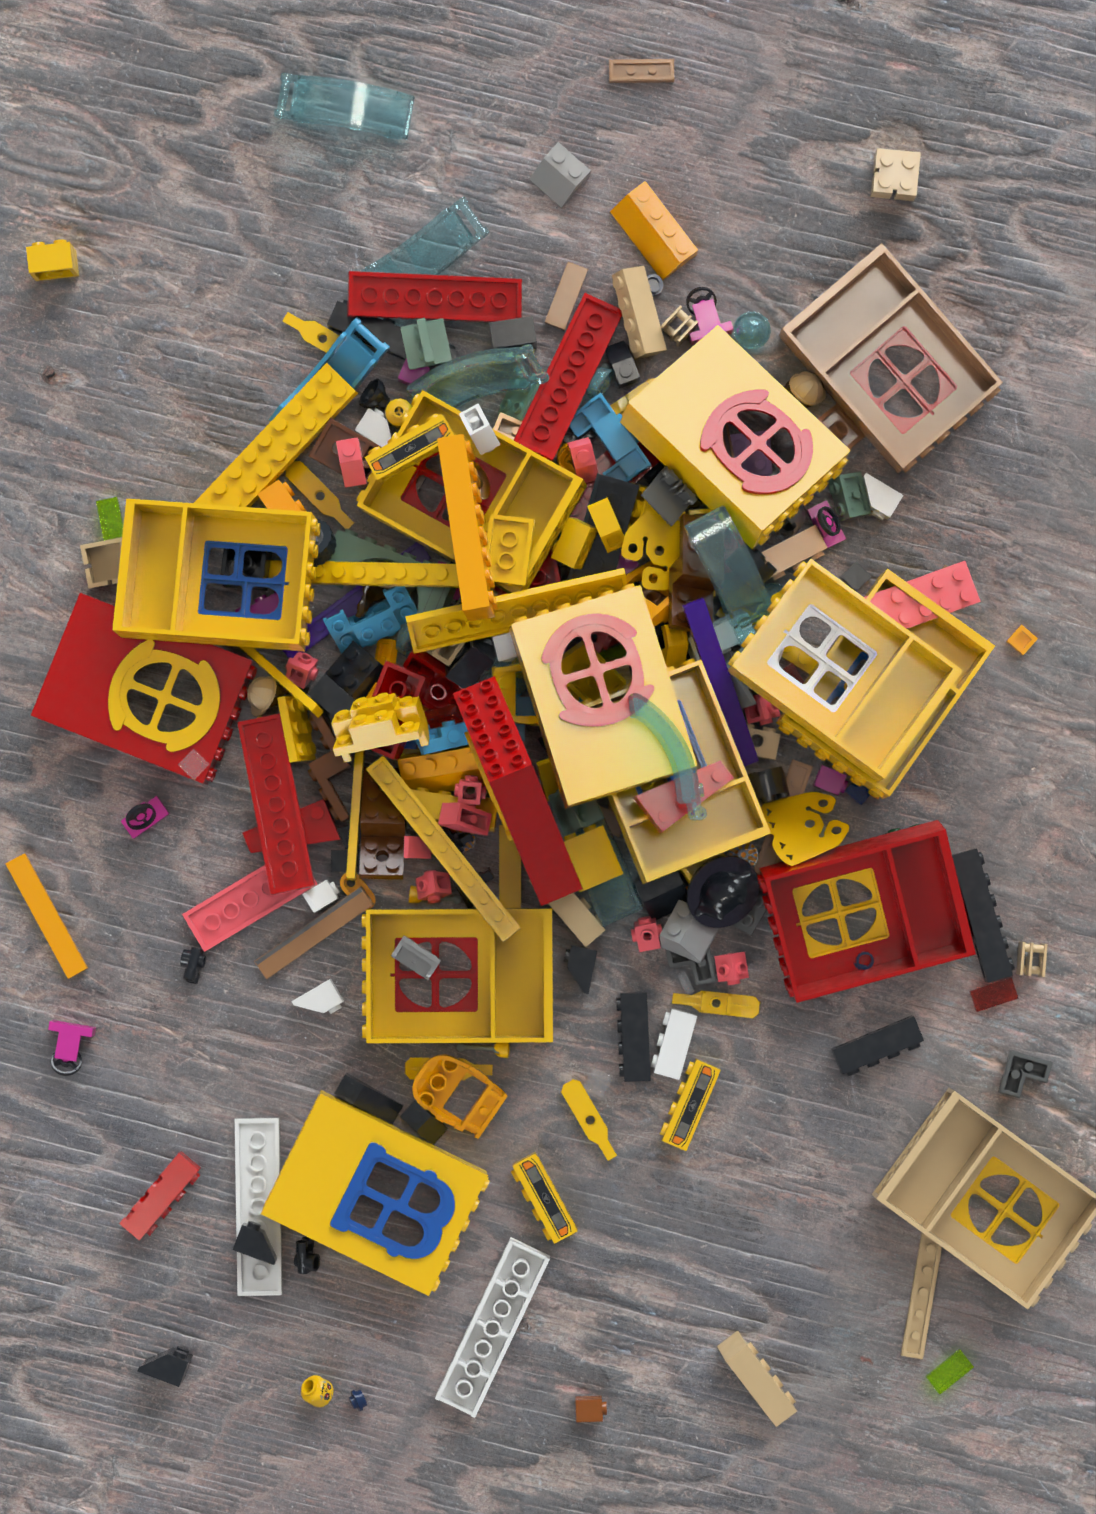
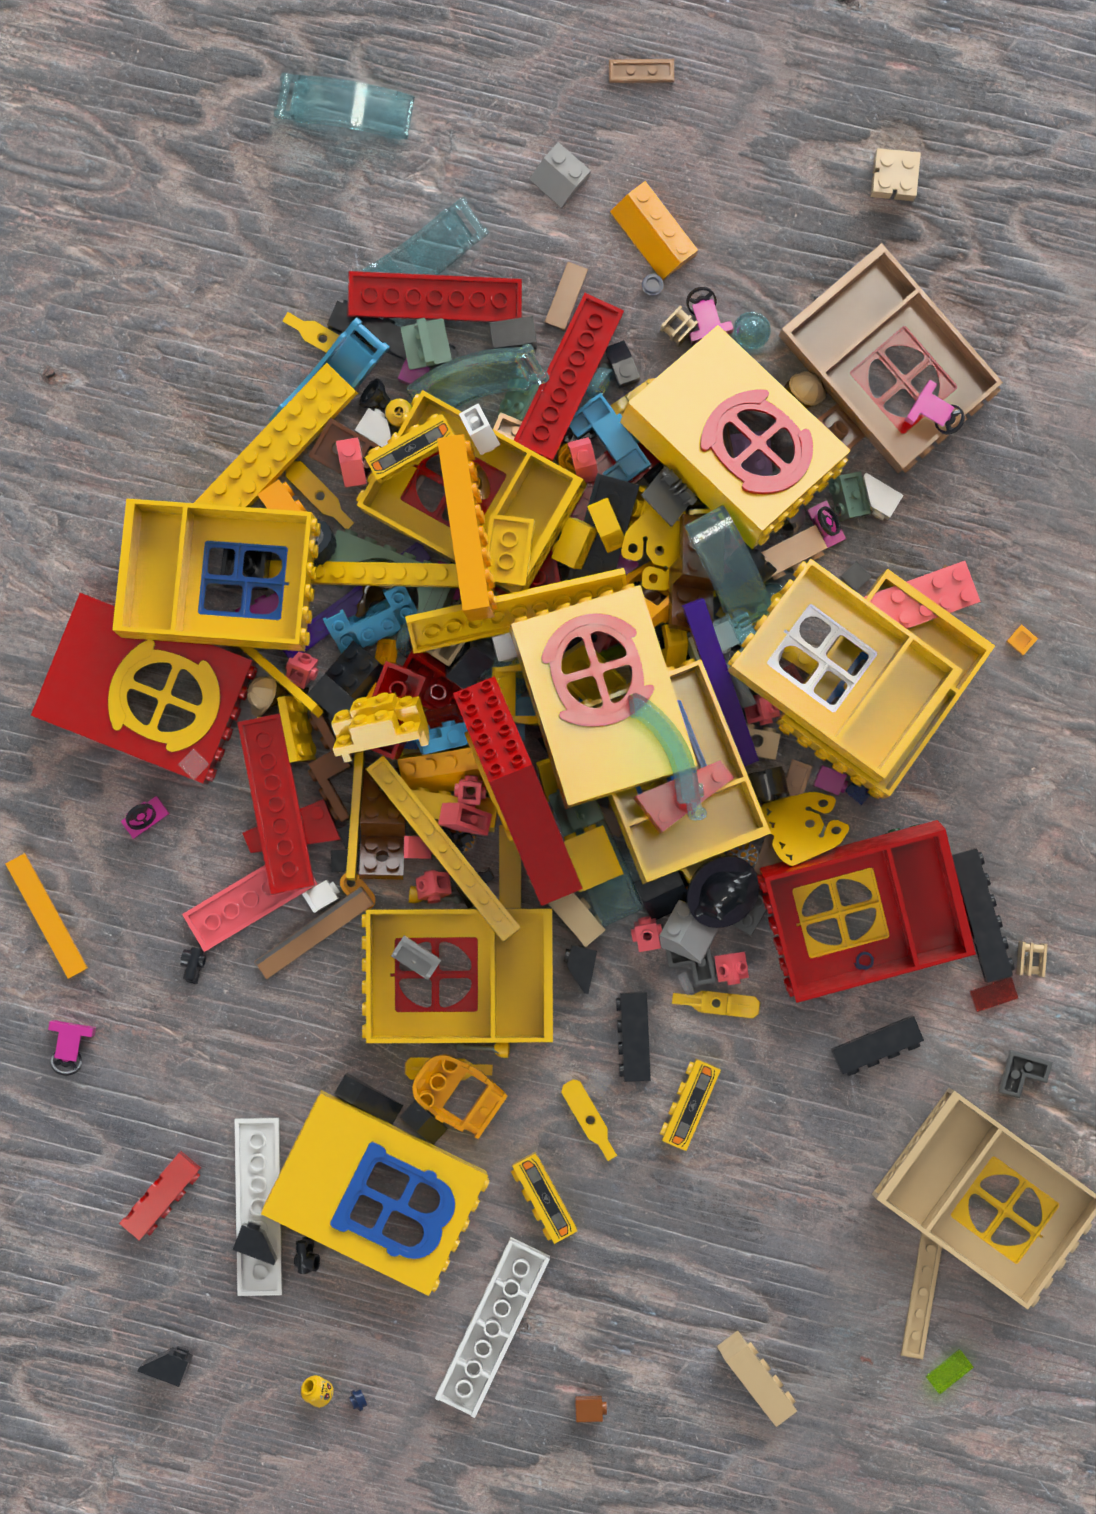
(52, 260): yellow brick -> none
(105, 561): tan piece -> none
(110, 518): clear neon green tile -> none
(321, 998): white slope -> none
(638, 312): tan brick -> none
(673, 1043): white brick -> none
(935, 410): none -> piece

